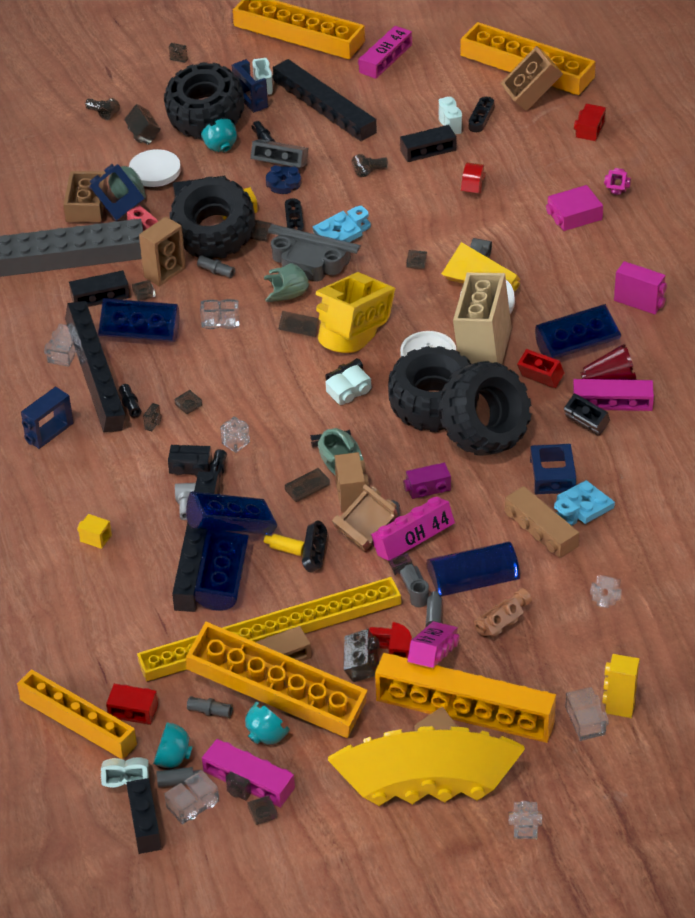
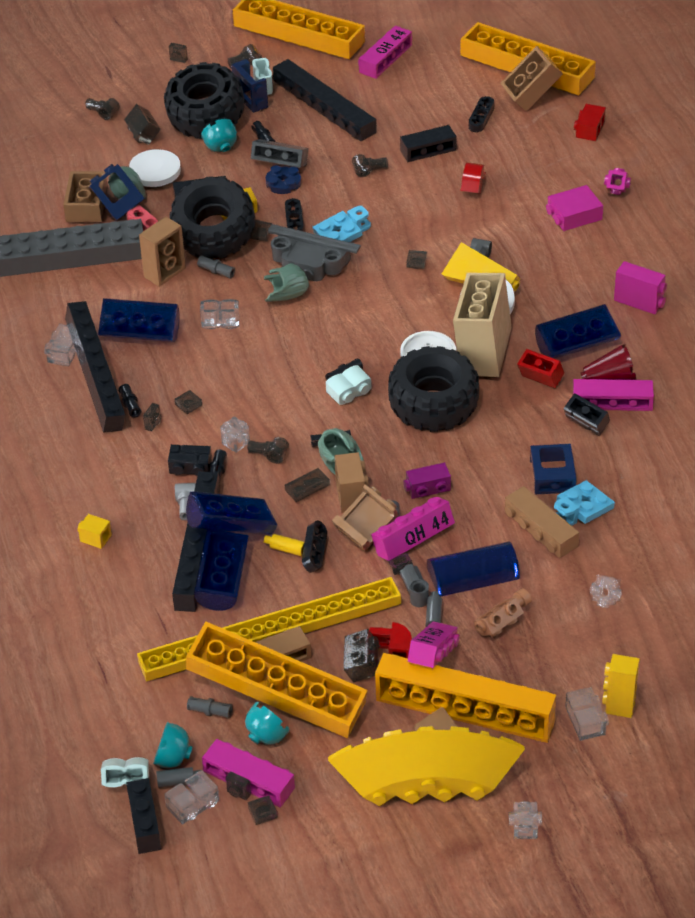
(55, 401): dark blue window -> none
(77, 714): light orange brick -> none
(95, 288): black brick -> none
(132, 703): red brick -> none
(143, 290): clear smoke plate -> none
(249, 52): none -> clear smoke pin
(273, 450): none -> clear smoke pin
(298, 324): clear smoke plate -> none
(353, 312): yellow brick -> none
(450, 114): light aqua brick -> none
(506, 402): black tyre -> none

